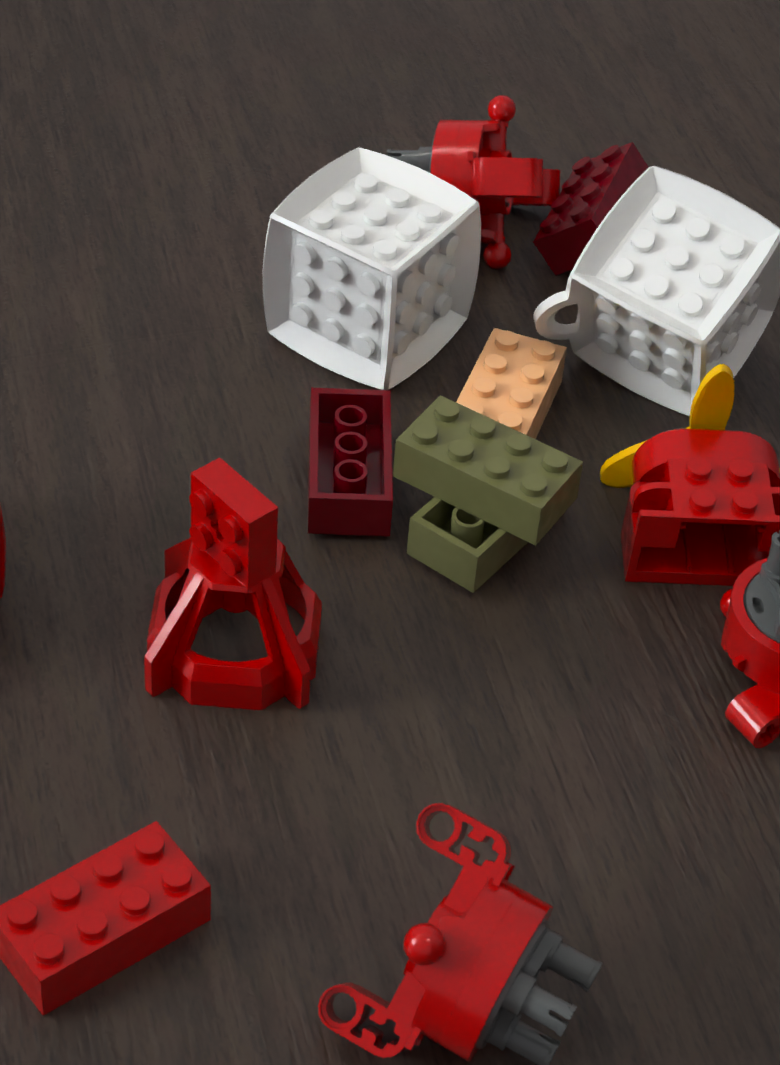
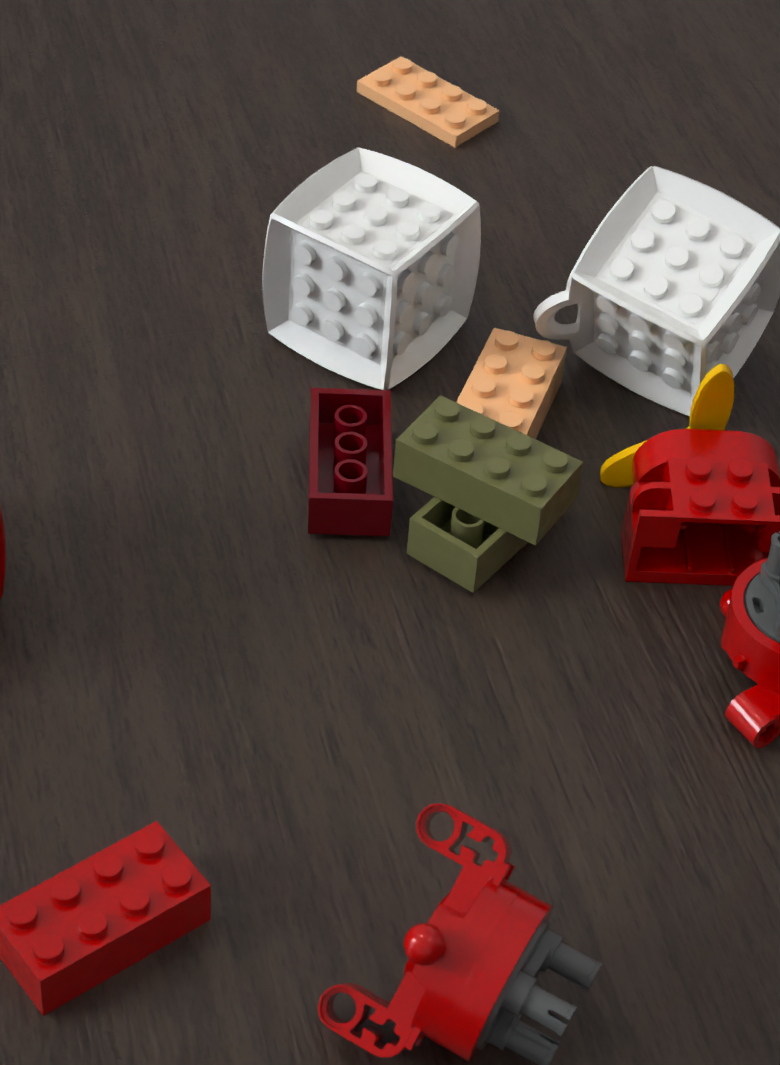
(236, 566): red plate -> none
(428, 101): none -> light nougat plate
(477, 163): red piece -> none
(585, 202): dark red brick -> none

